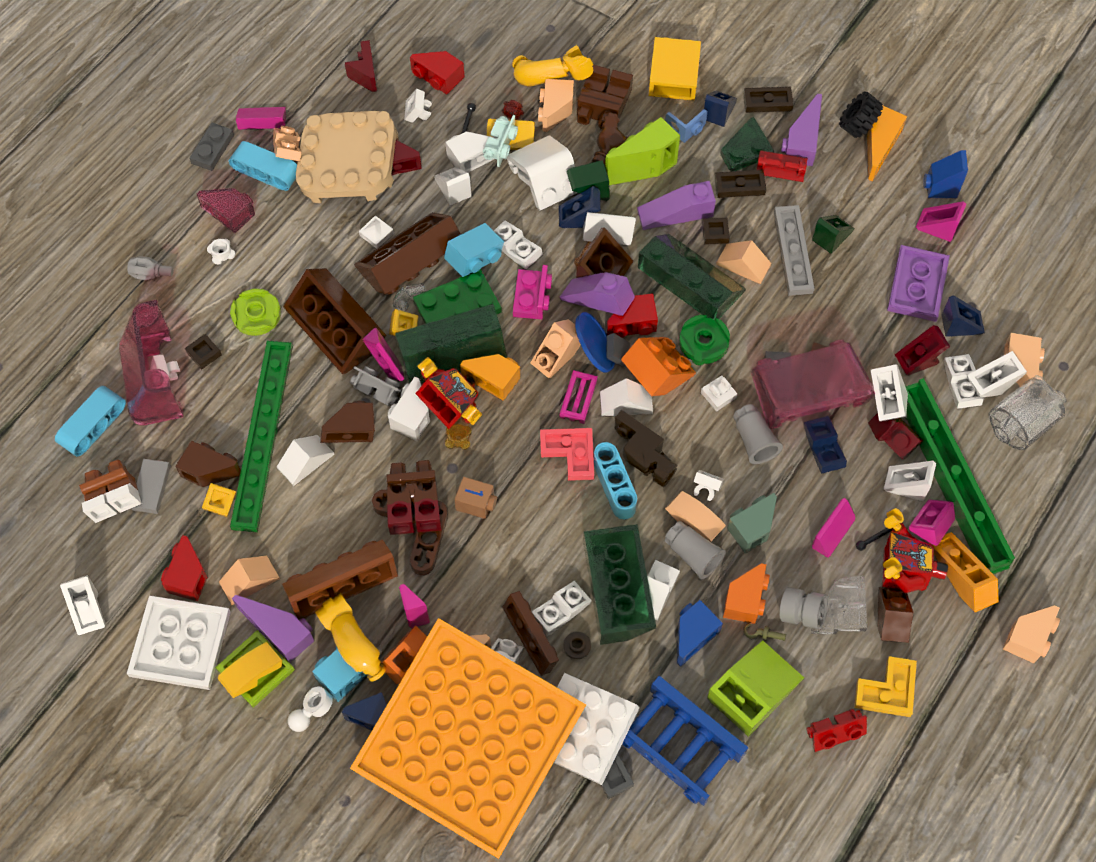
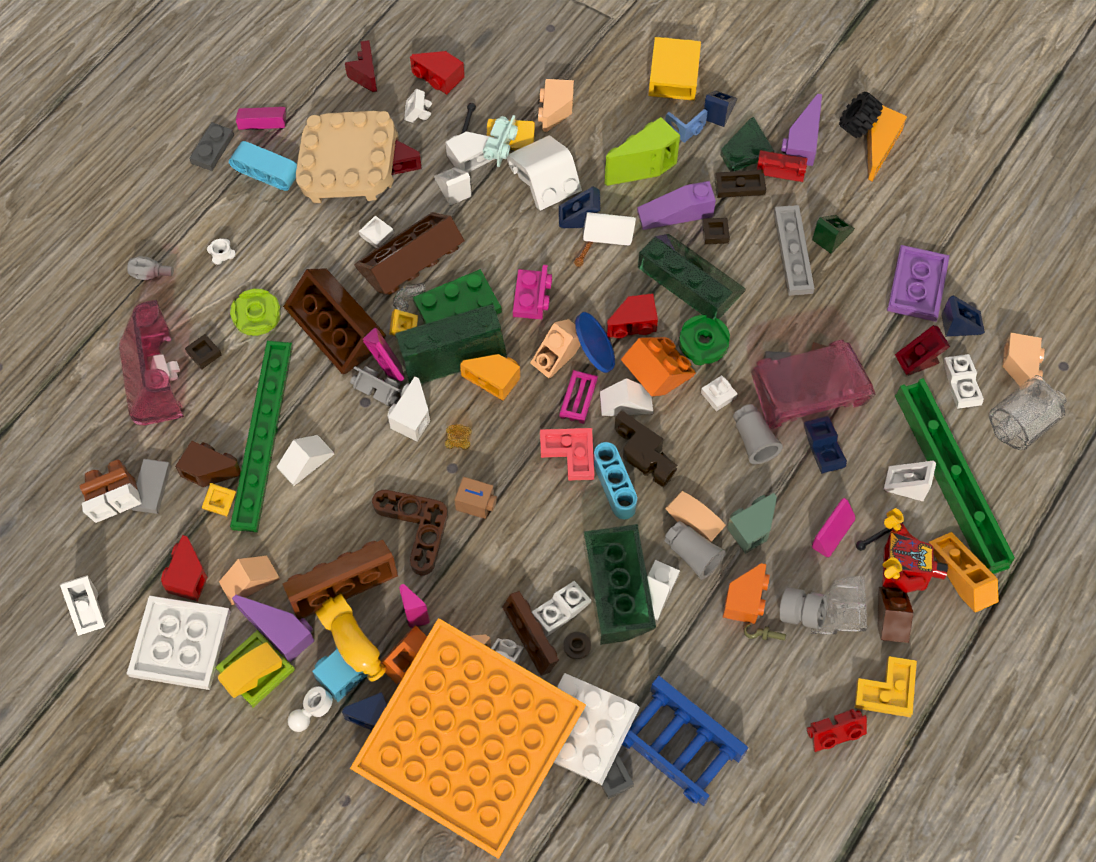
(90, 421): medium azure beam -> none
(227, 206): clear pink slope -> none
(286, 143): light nougat slope -> none
(350, 424): reddish brown slope -> none
(409, 489): hips -> none
(448, 394): torso -> none
(474, 250): medium azure brick -> none
(512, 108): clear red plate -> none
(516, 246): white slope -> none
(536, 72): yellow piece -> none
(590, 175): dark green slope -> none
(601, 292): medium lavender slope -> none
(603, 97): reddish brown hips -> none
(604, 256): reddish brown slope -> none
(608, 137): reddish brown animal -> none
(616, 348): dark grey tile -> none
(695, 630): blue slope -> none
(709, 482): white tile -> none
(745, 260): light nougat slope -> none
(754, 687): lime slope -> none
(768, 99): dark brown plate -> none
(889, 392): white slope -> none
(896, 435): dark red slope -> none
(933, 520): dark pink slope -> none
(941, 220): dark pink slope -> none
(946, 176): blue slope -> none
(997, 376): white slope -> none
(1030, 634): light nougat slope -> none

